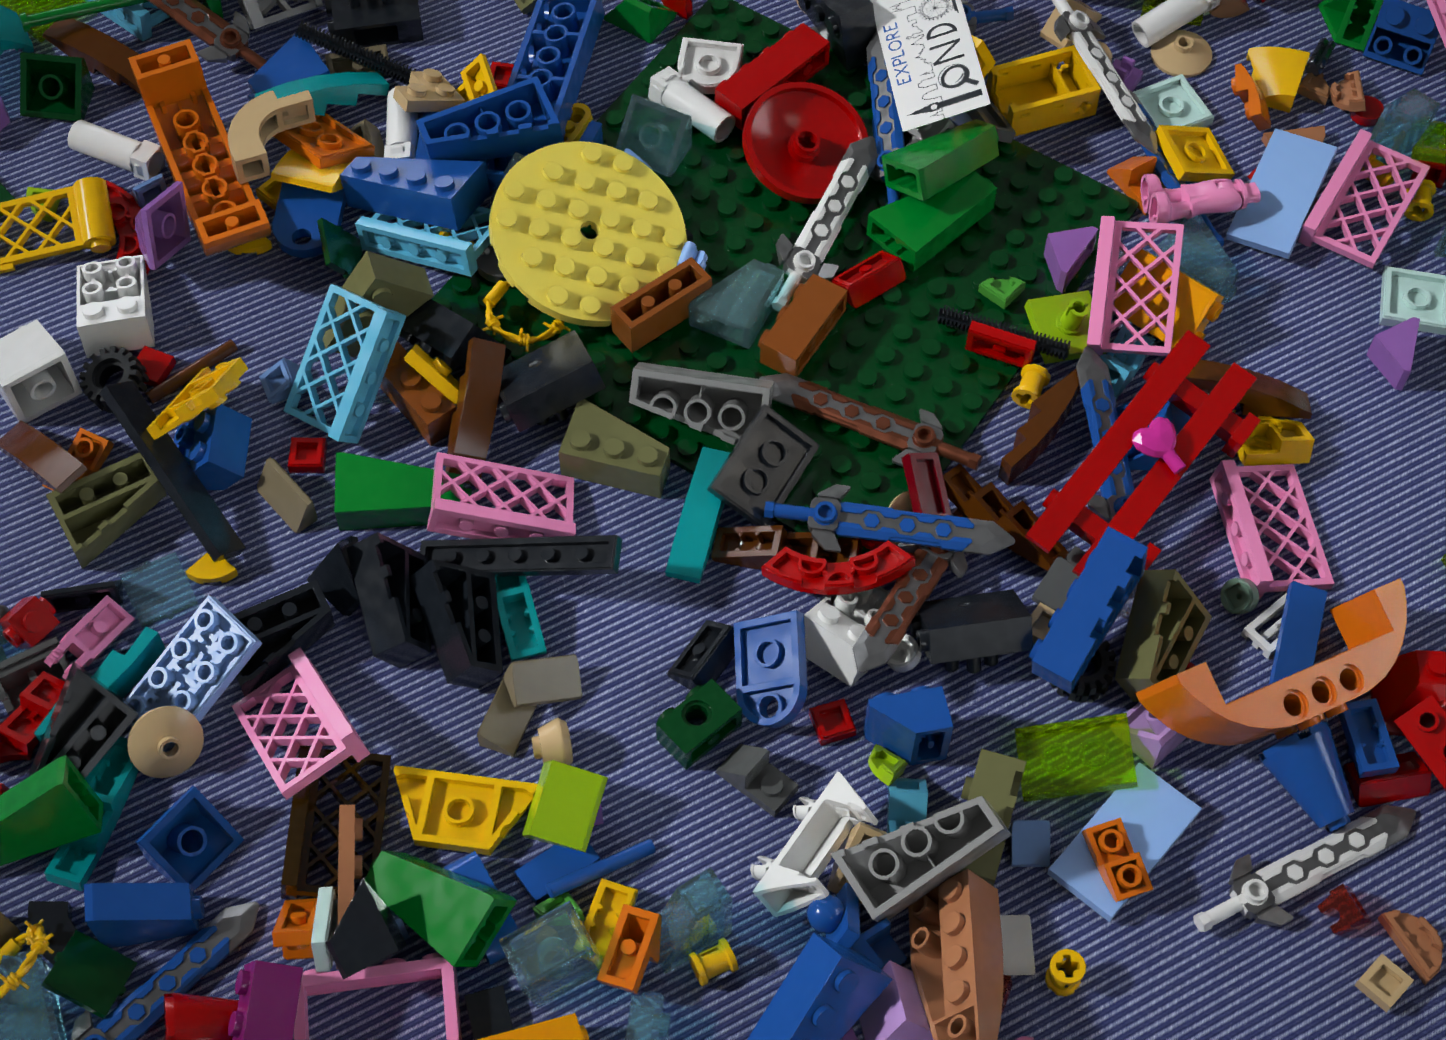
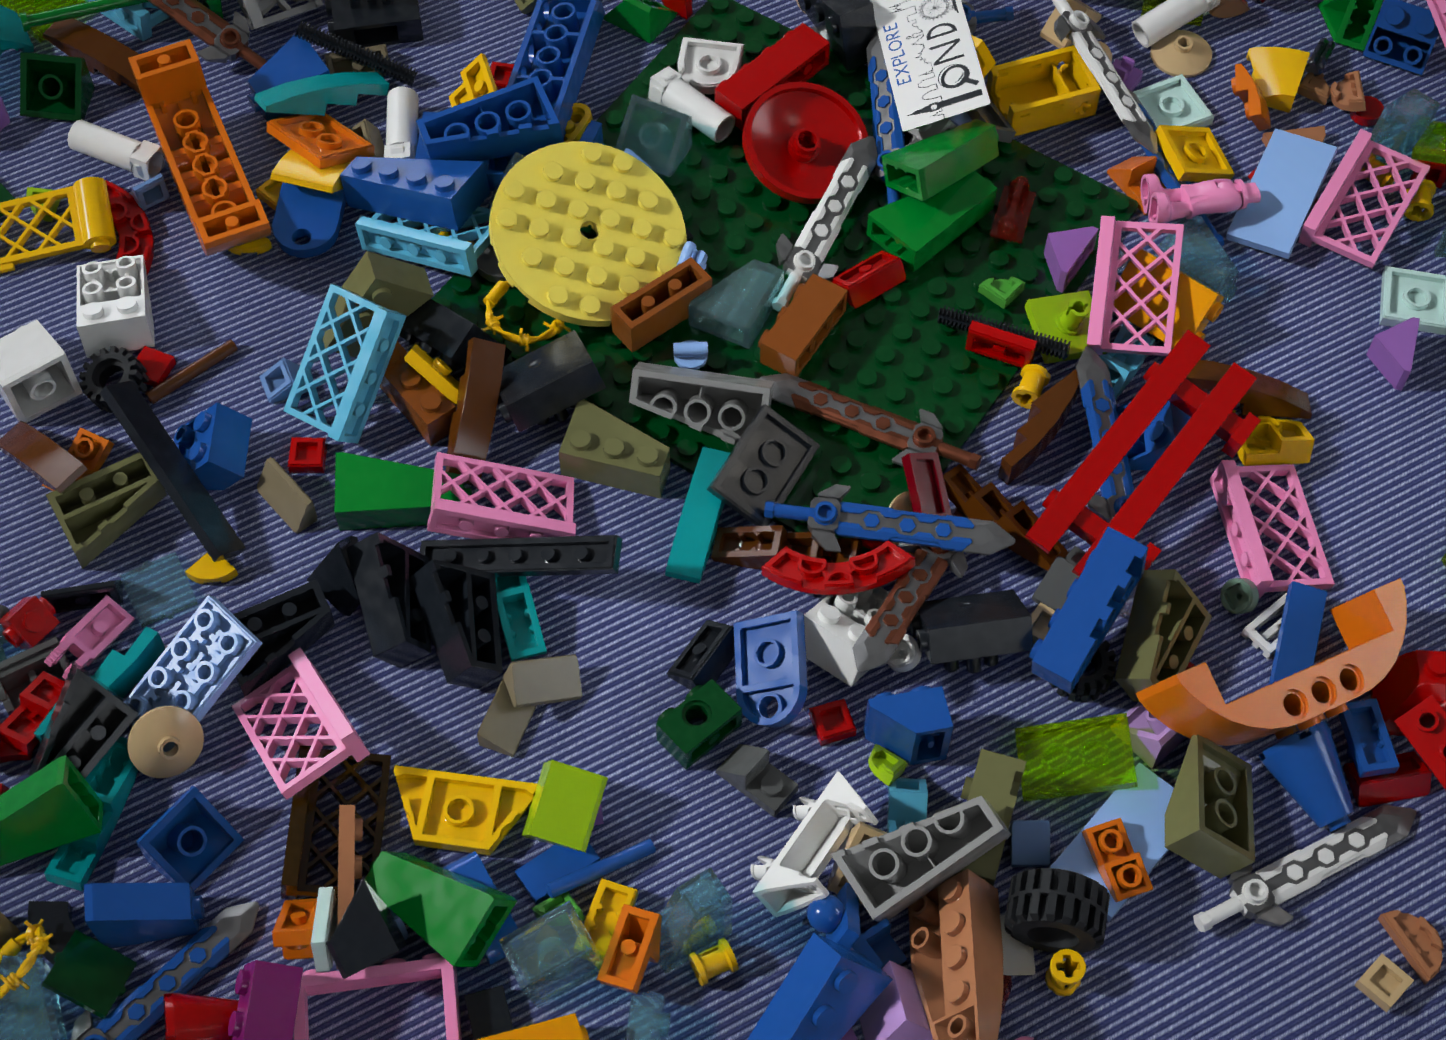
(163, 226): medium lavender slope -> none
(202, 392): yellow wing -> none
(258, 123): tan arch -> none
(340, 248): dark green piece -> none
(427, 93): tan plate -> none
(553, 742): tan cone -> none
(690, 354): none -> light blue plate
(1013, 211): none -> clear red hinge
(1057, 910): none -> black tyre
(1159, 442): dark pink rock -> none
(1212, 810): none -> olive slope
(1351, 910): clear red tile -> none

